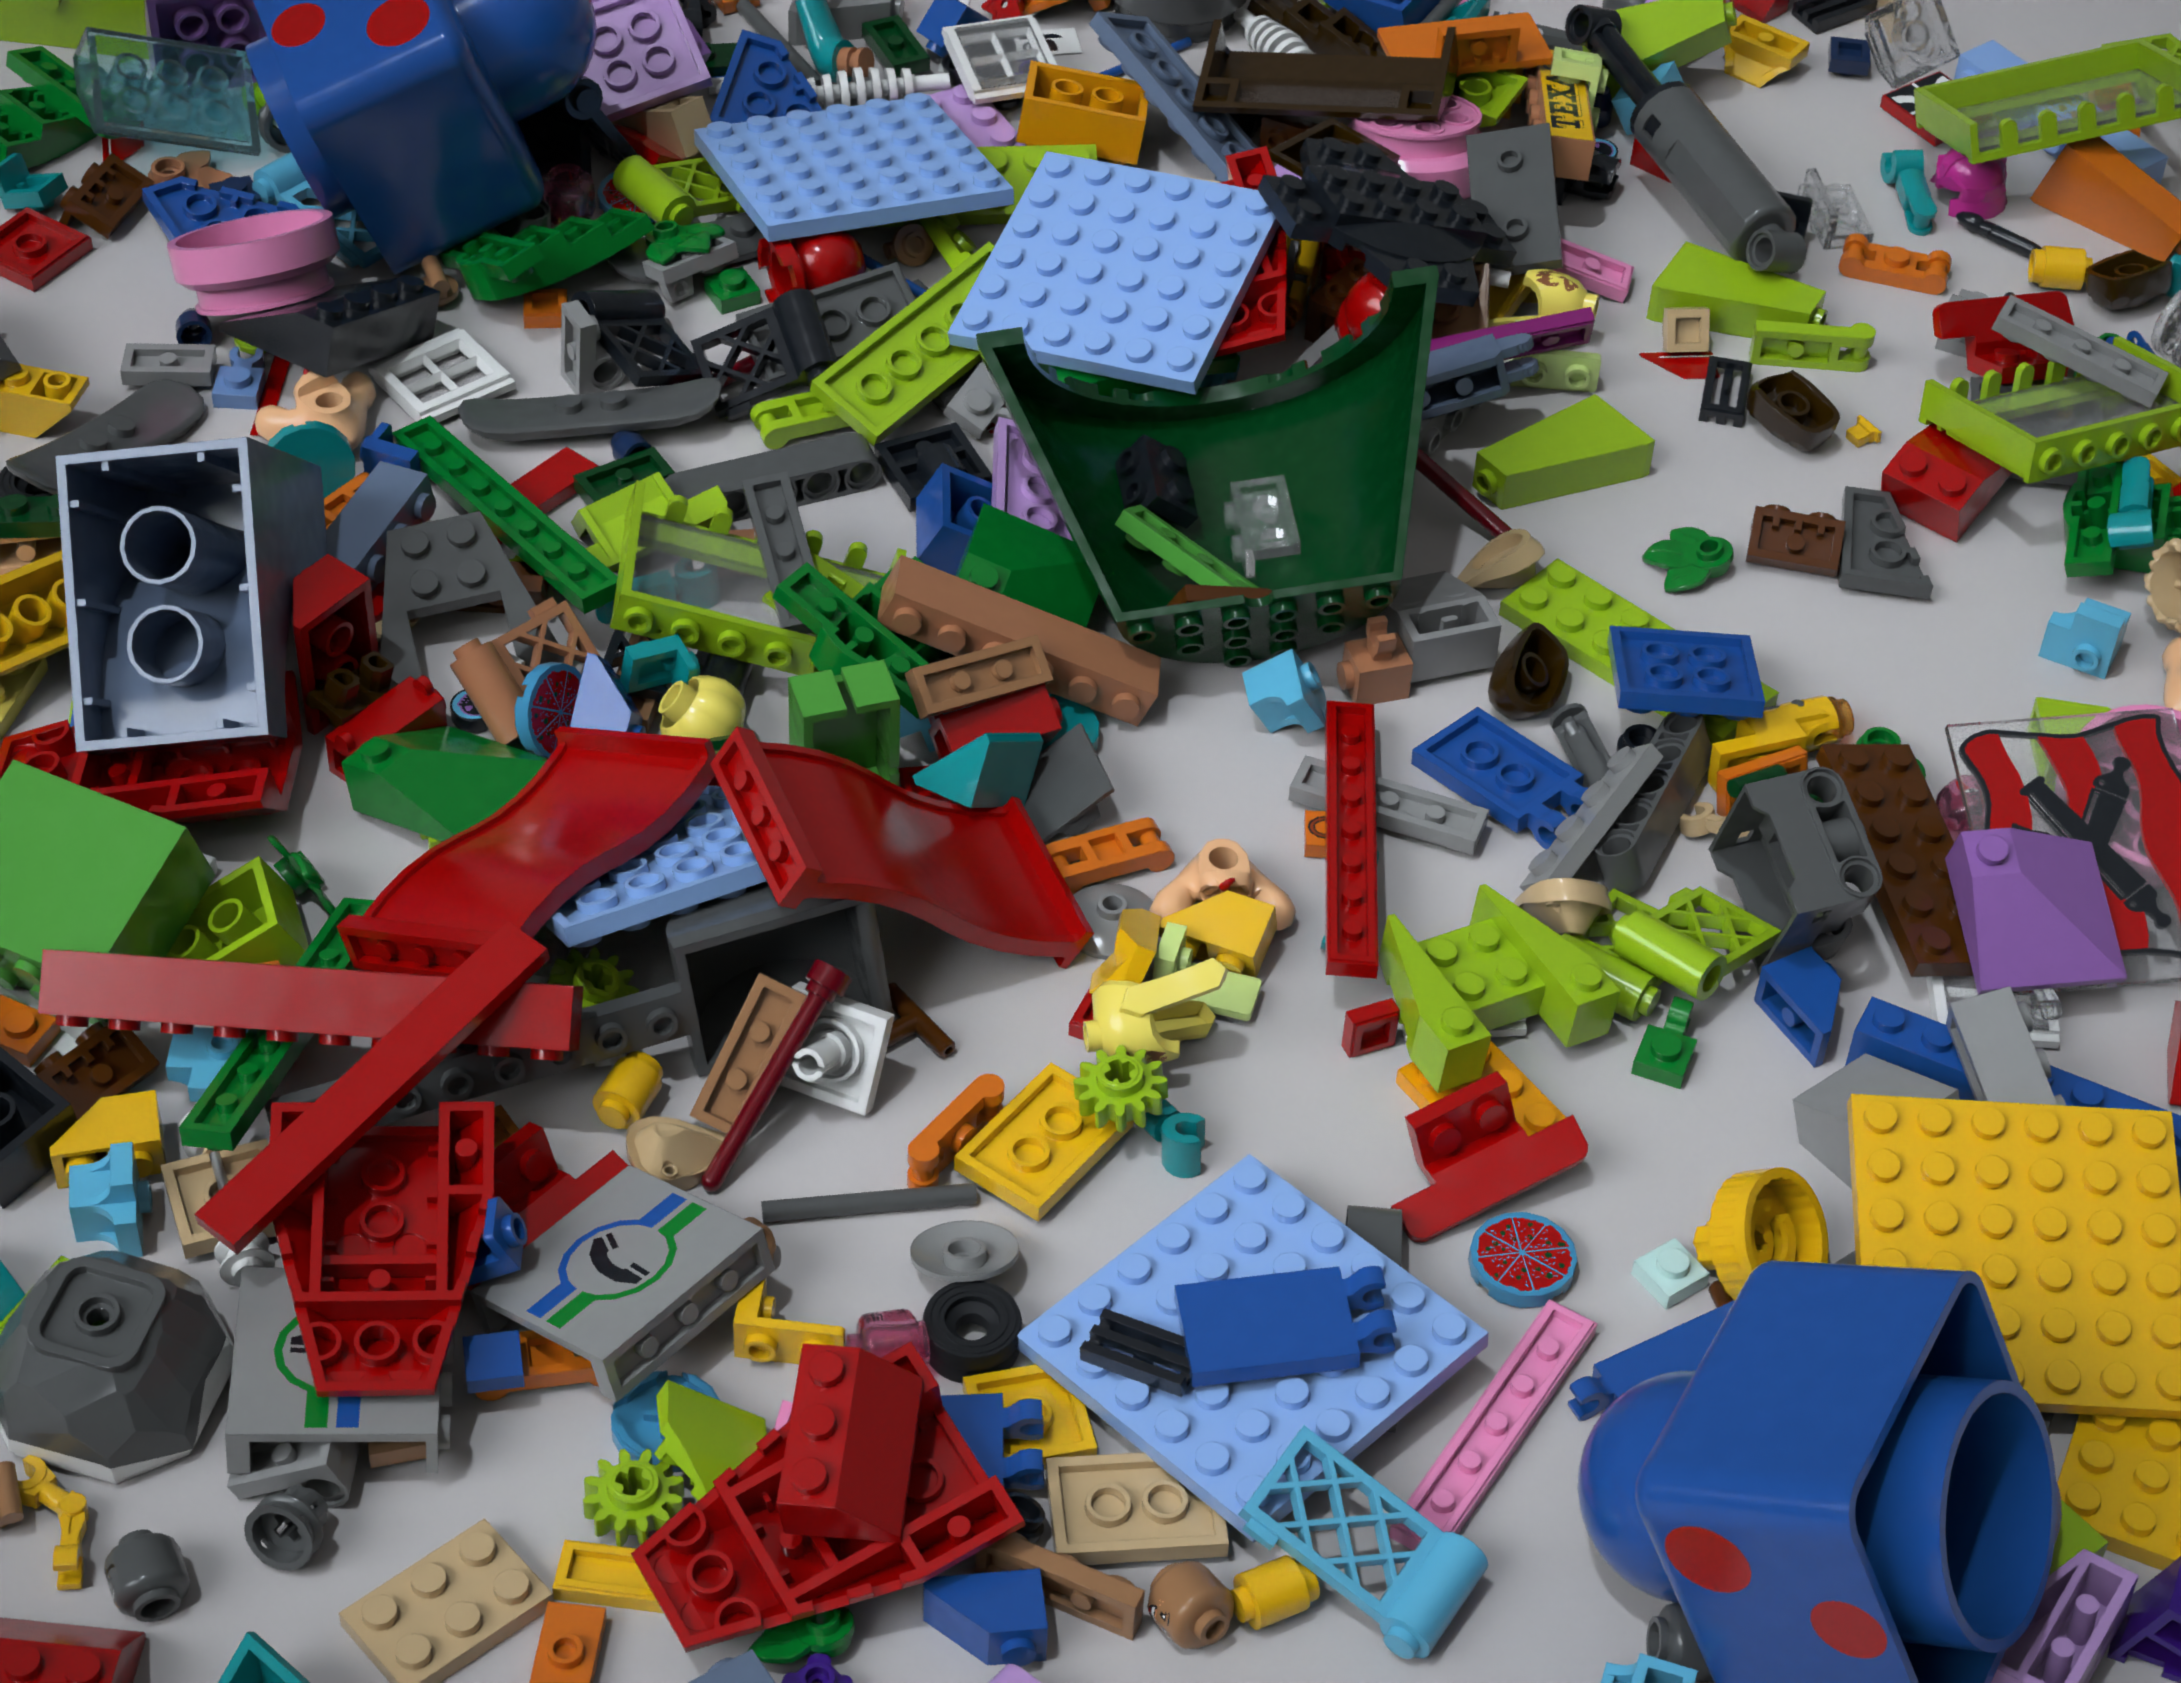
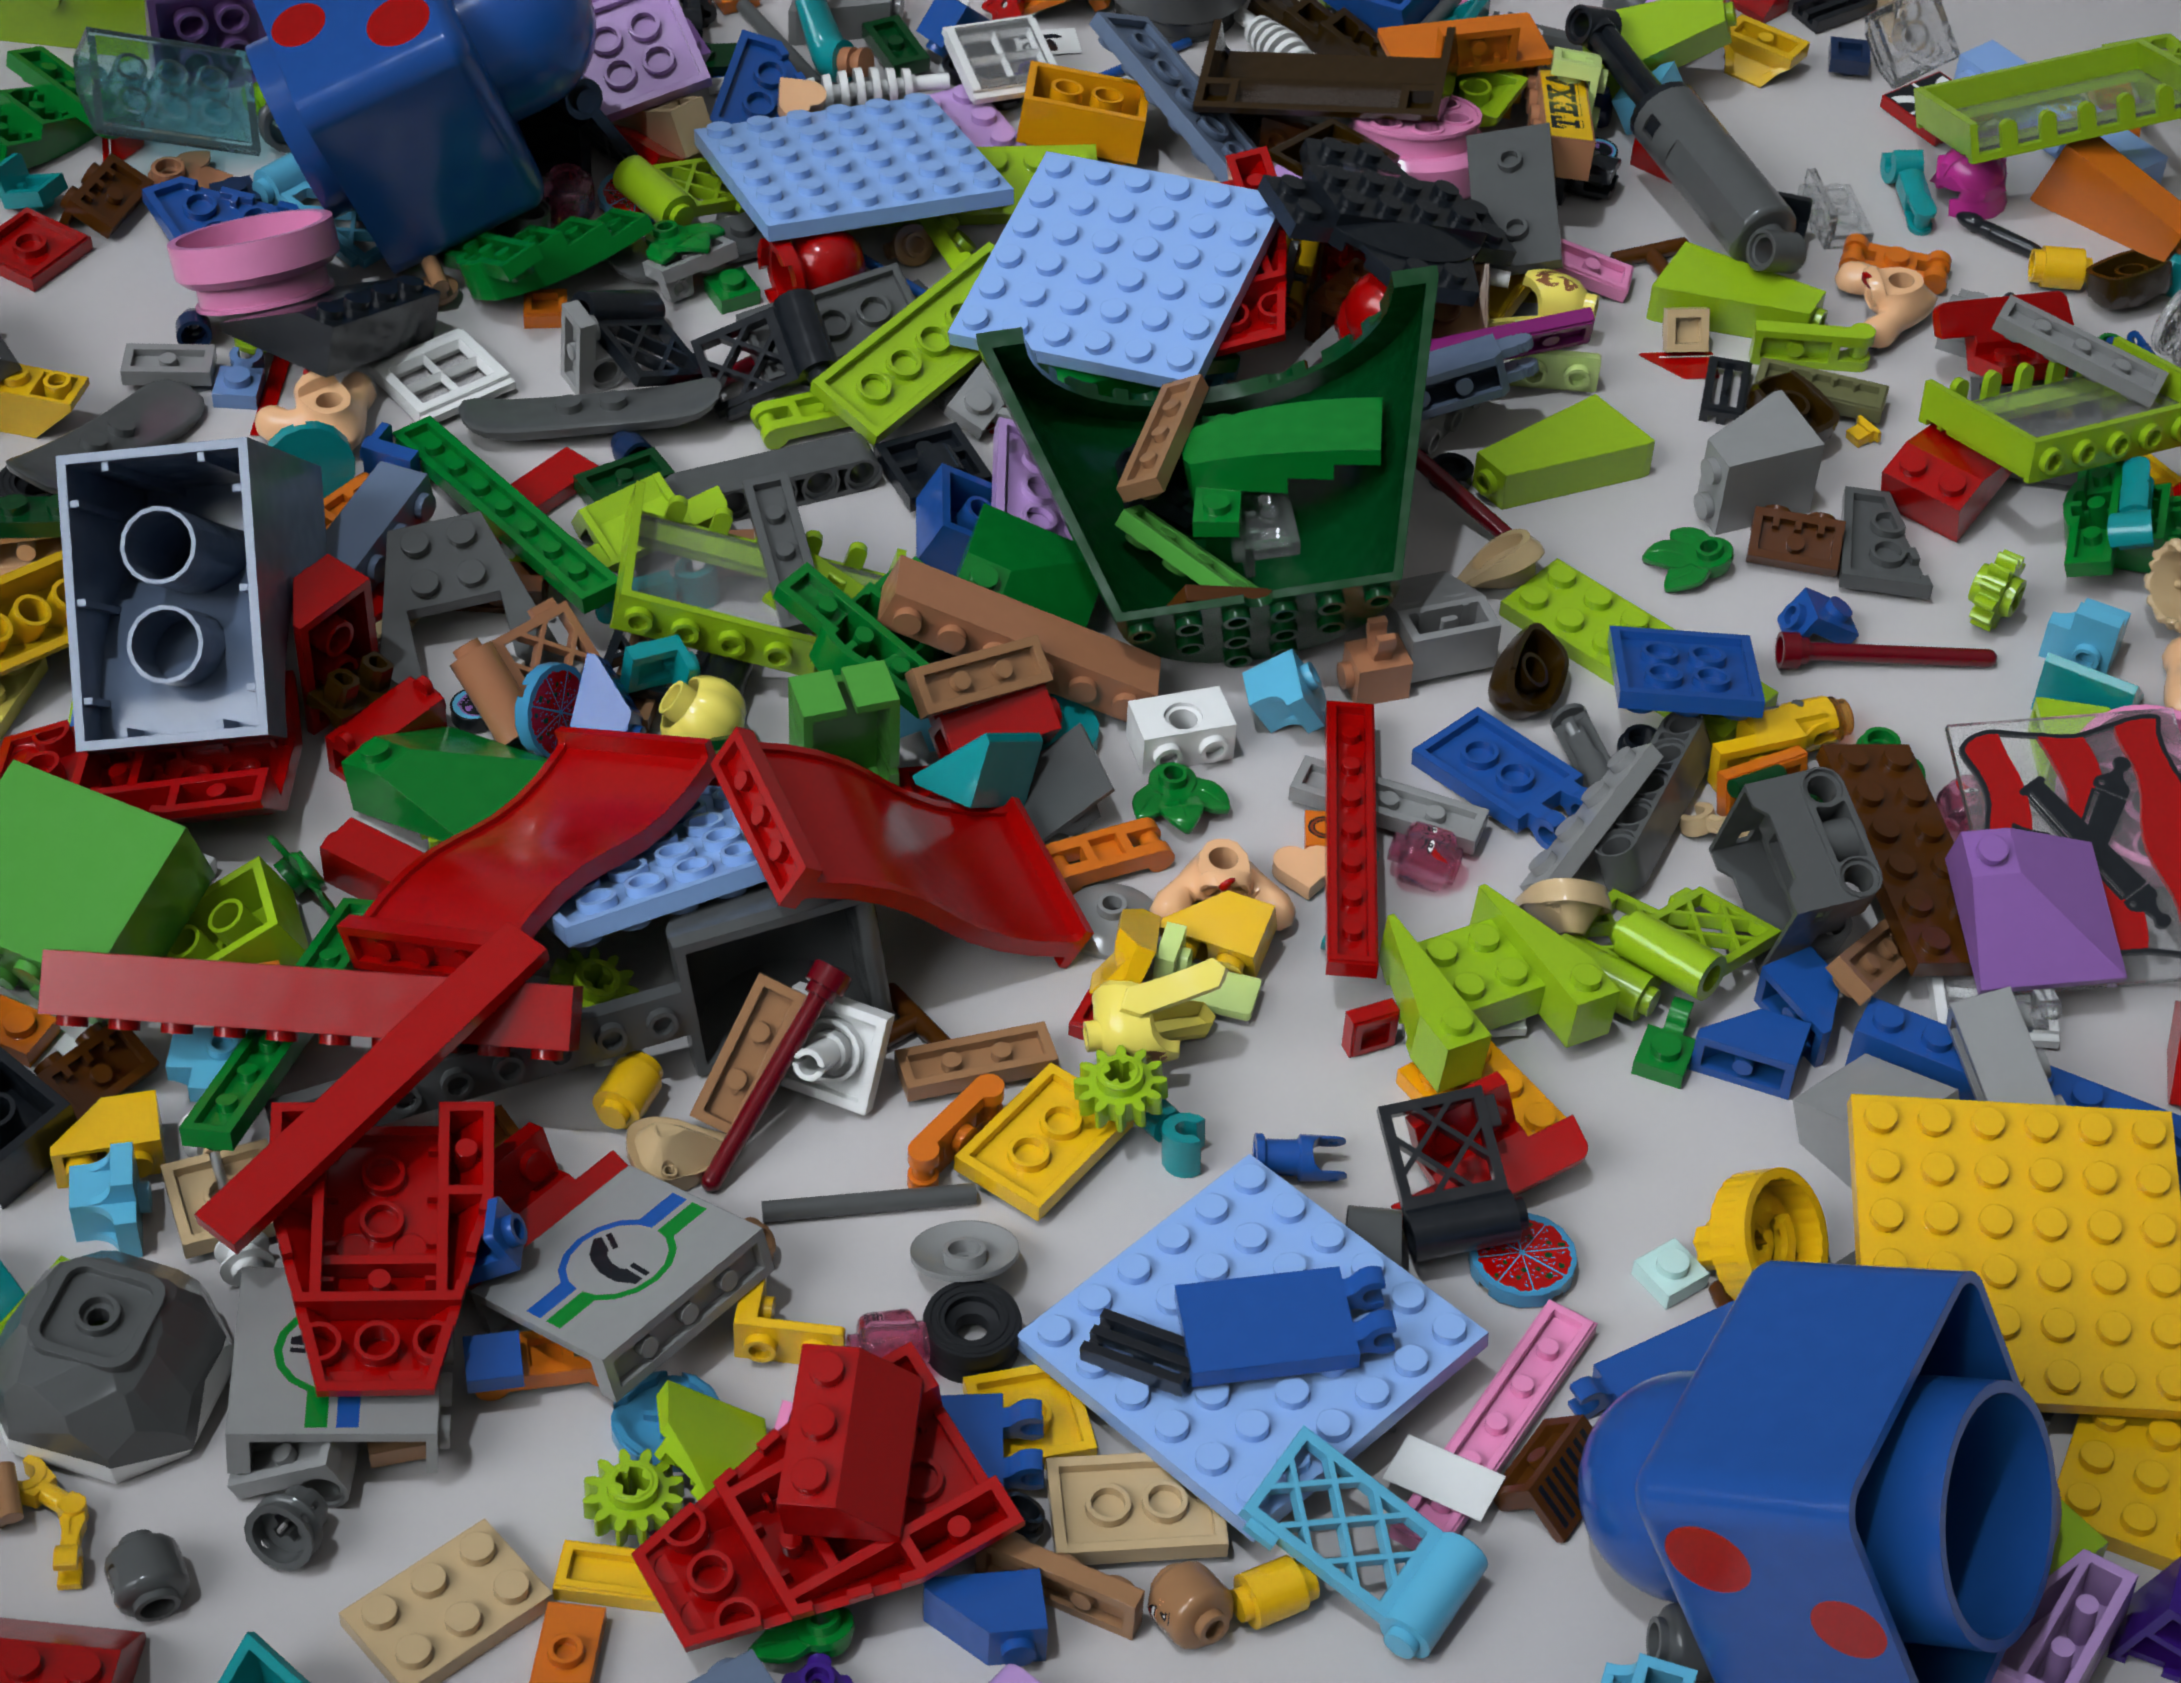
(363, 859): none -> red brick
(800, 95): none -> light nougat tile
(957, 1062): none -> medium nougat plate
(1162, 439): none -> medium nougat plate
(1179, 797): none -> green plate
(1181, 728): none -> white brick
(1269, 446): none -> green slope
(1296, 1156): none -> blue piece
(1300, 869): none -> light nougat tile
(1425, 856): none -> clear pink head
(1444, 1477): none -> white sticker
(1457, 466): none -> black tile
(1462, 1216): none -> black piece
(1547, 1475): none -> reddish brown panel
(1652, 253): none -> reddish brown piece
(1753, 1051): none -> blue slope
(1758, 461): none -> light grey slope
(1795, 650): none -> dark red piece
(1819, 615): none -> blue bracket
(1846, 393): none -> olive plate
(1867, 964): none -> medium nougat plate
(1891, 293): none -> light nougat head
(1997, 590): none -> lime gear
(2078, 683): none -> teal slope

